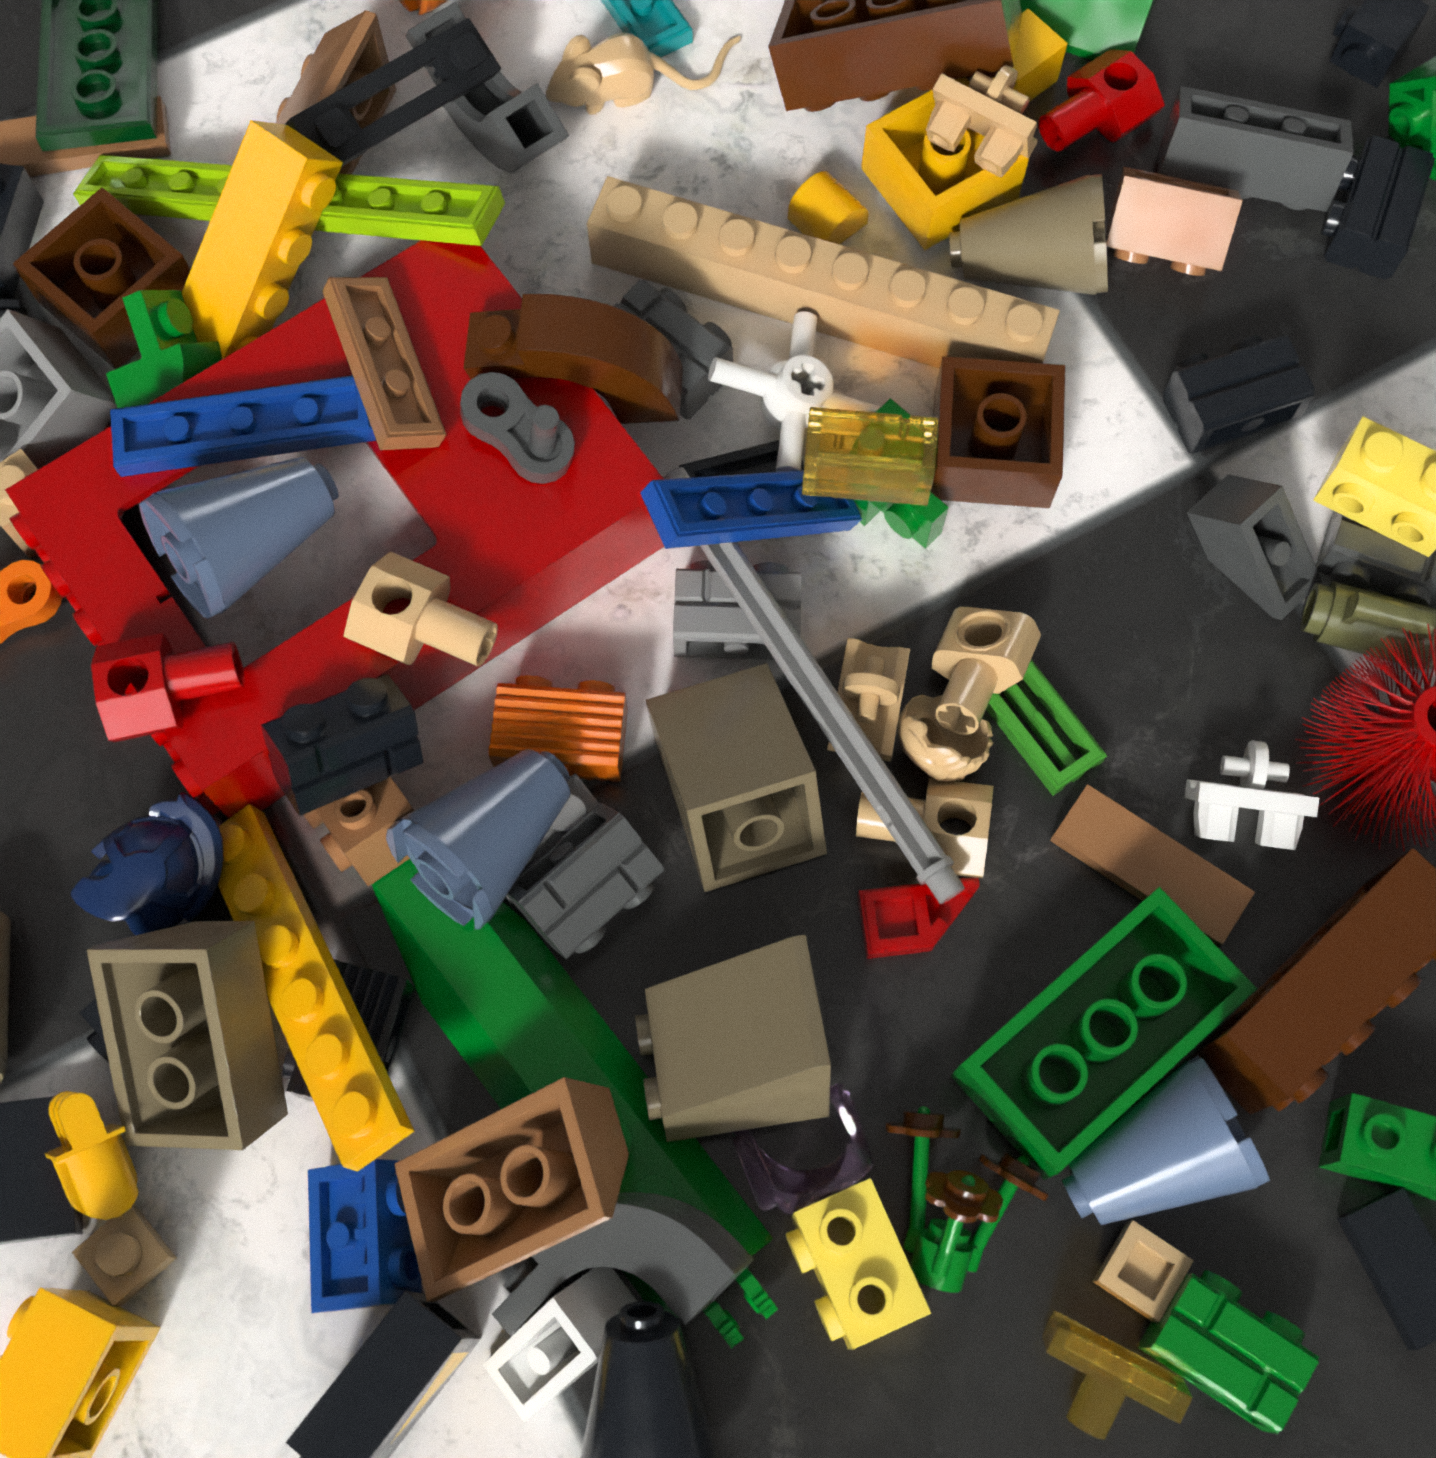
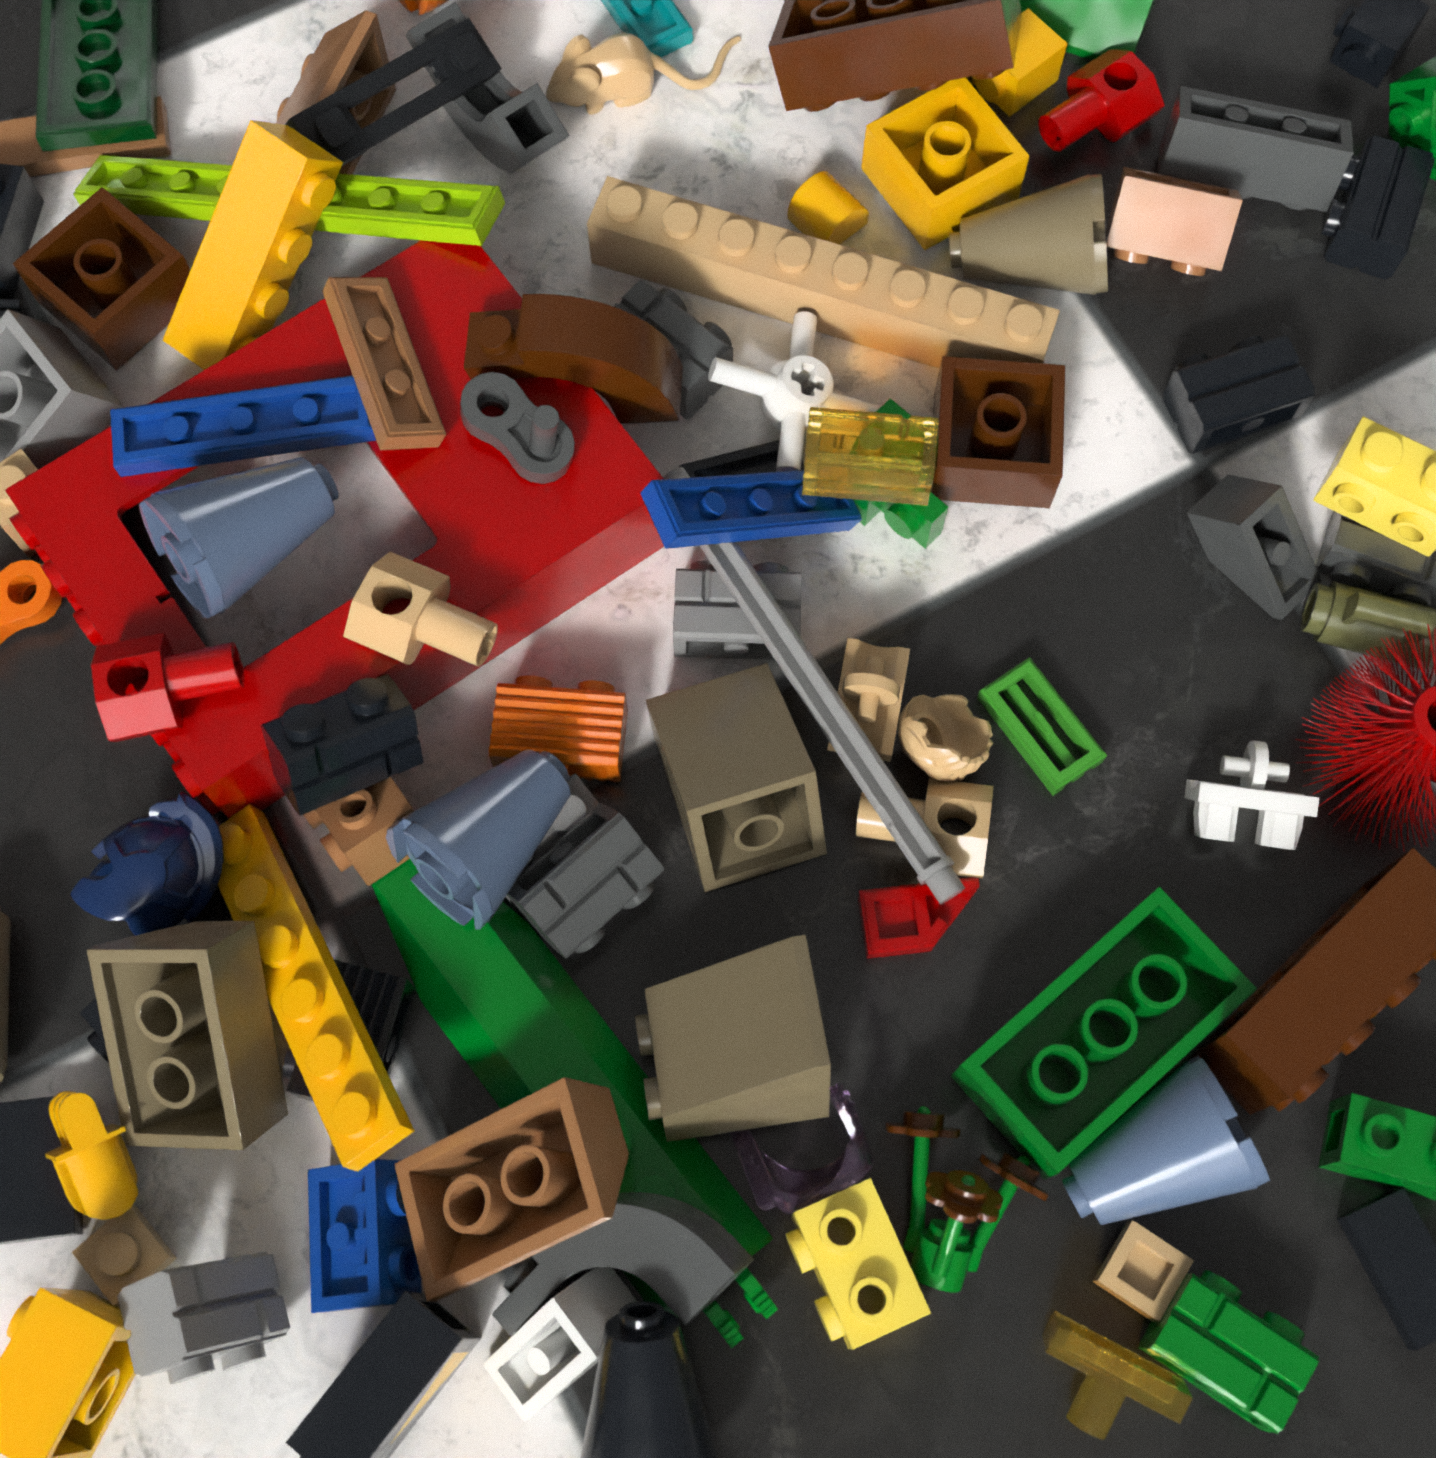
(166, 346): green brick -> none
(203, 1314): none -> light grey brick
(980, 656): tan piece -> none
(989, 109): tan hips -> none
(1145, 858): medium nougat tile -> none

